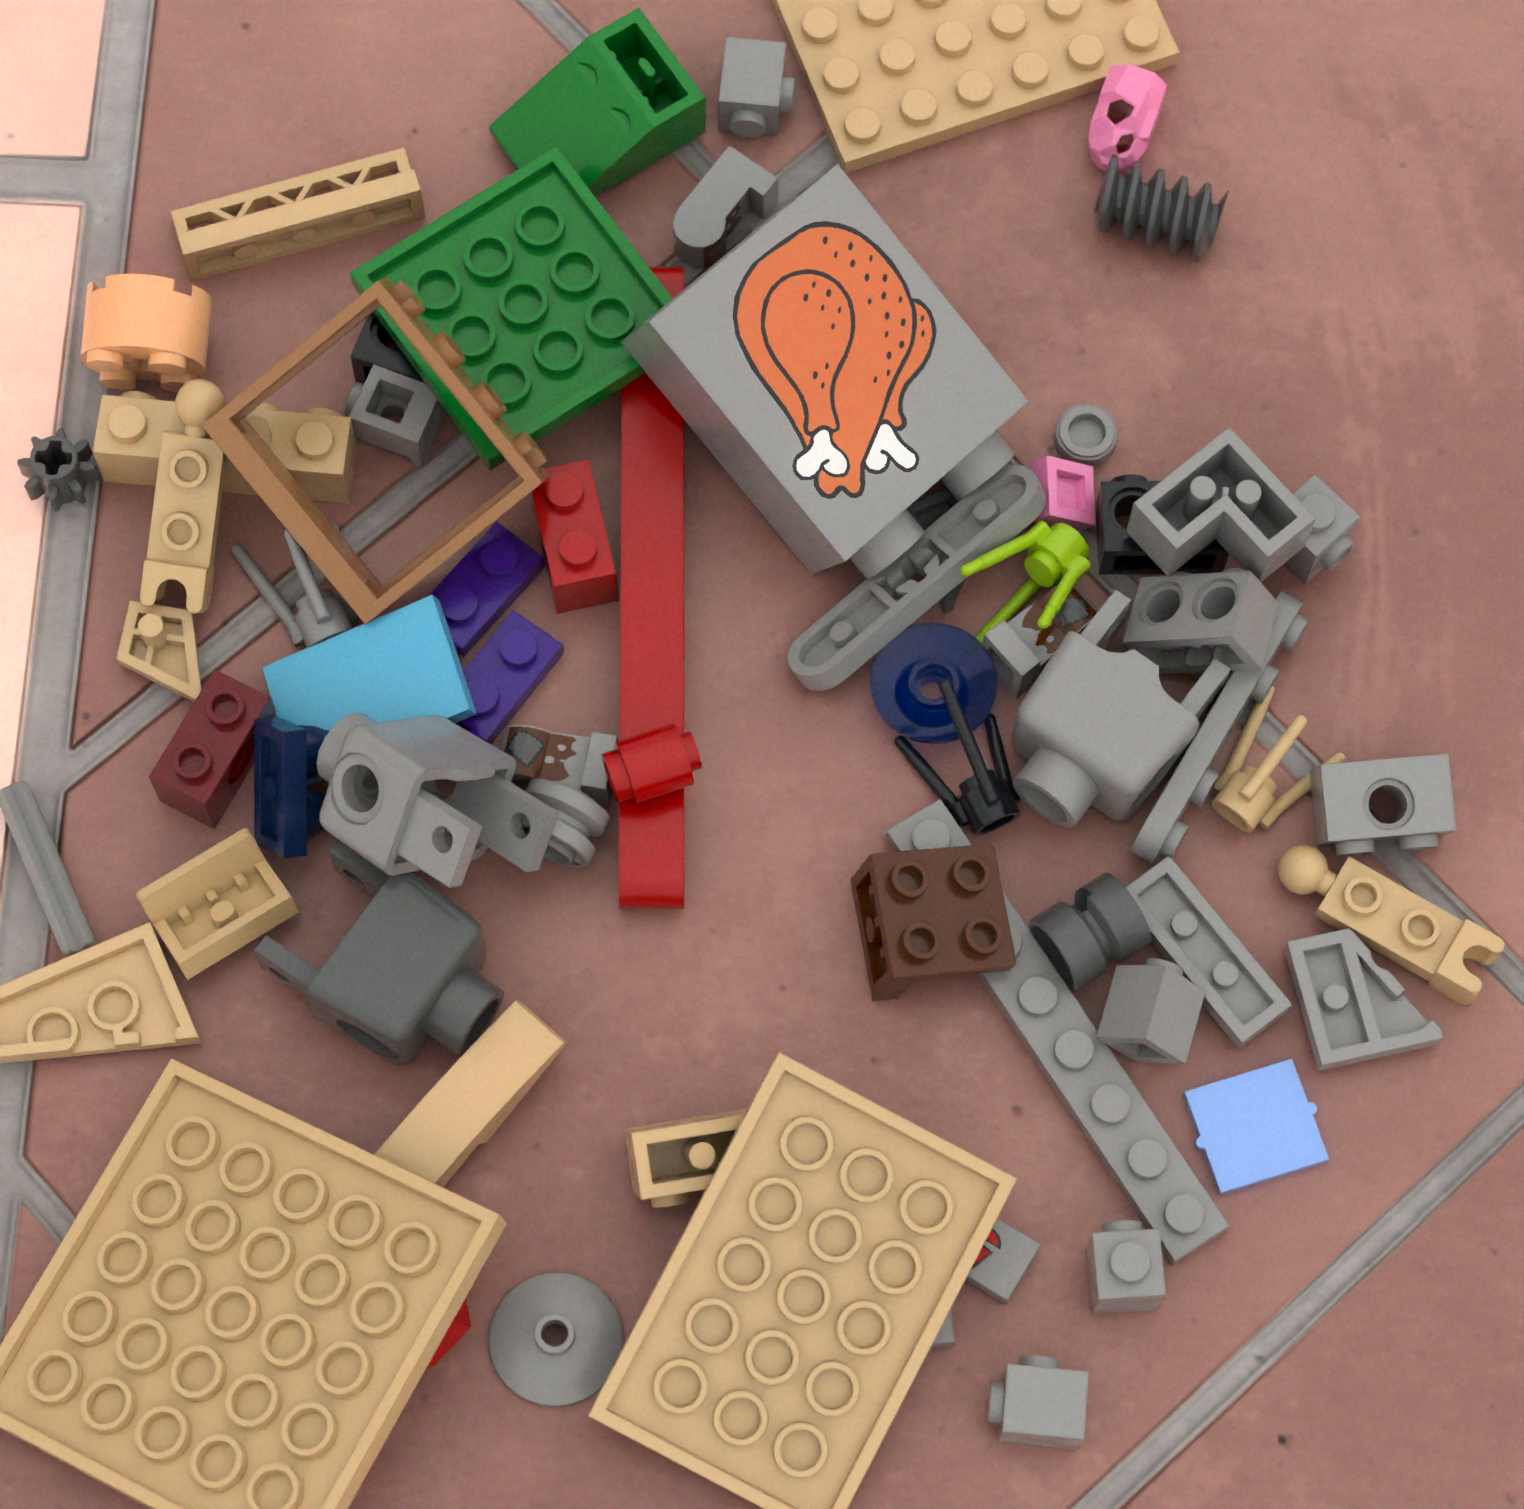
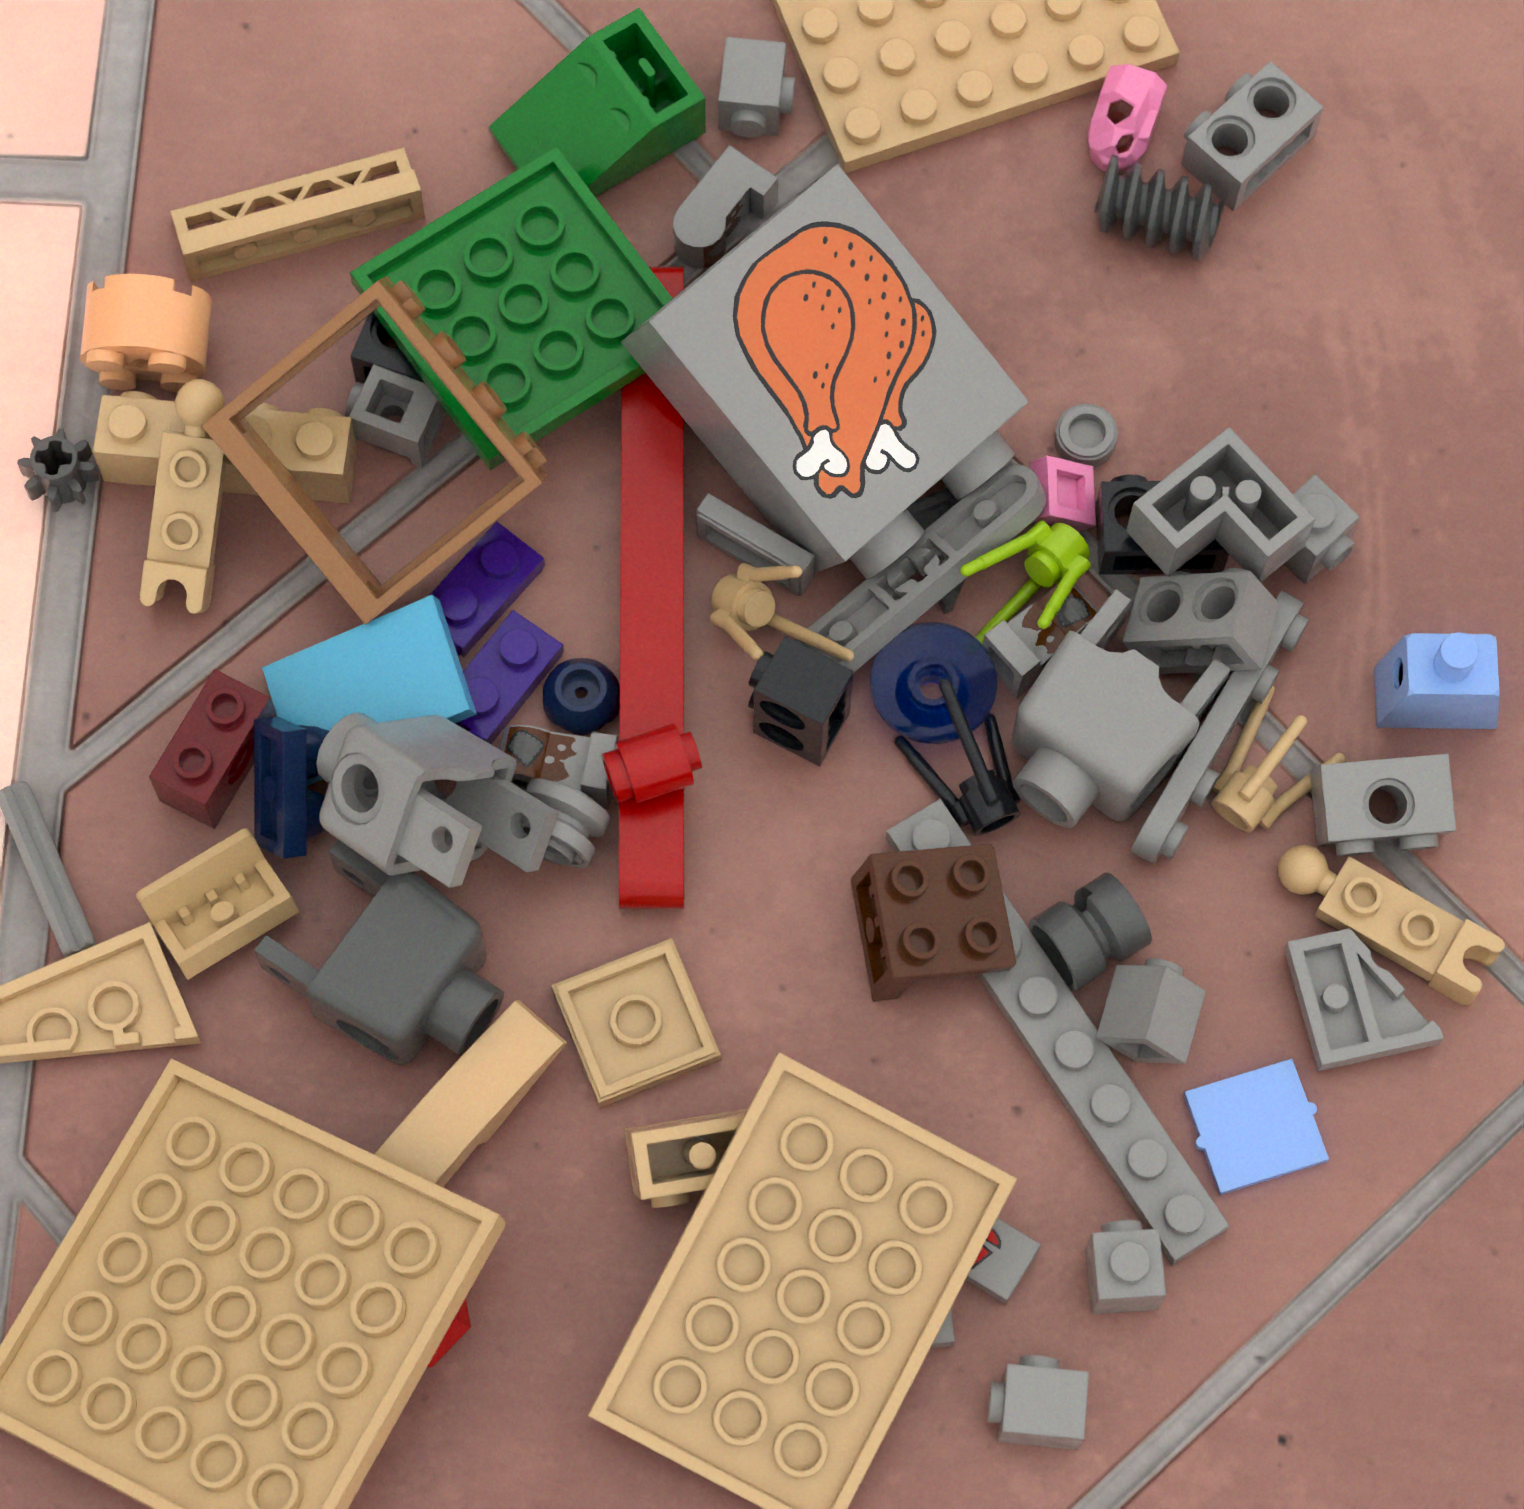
(162, 647): tan piece -> none
(319, 612): light grey plant -> none
(563, 1372): light grey dish -> none
(574, 538): red brick -> none
(585, 714): none -> dark blue plate
(636, 1022): none -> tan tile
(747, 604): none -> tan plant
(752, 542): none -> light grey tile
(800, 699): none -> black brick
(1212, 957): light grey plate -> none
(1260, 141): none -> light grey brick
(1444, 684): none -> light blue torso

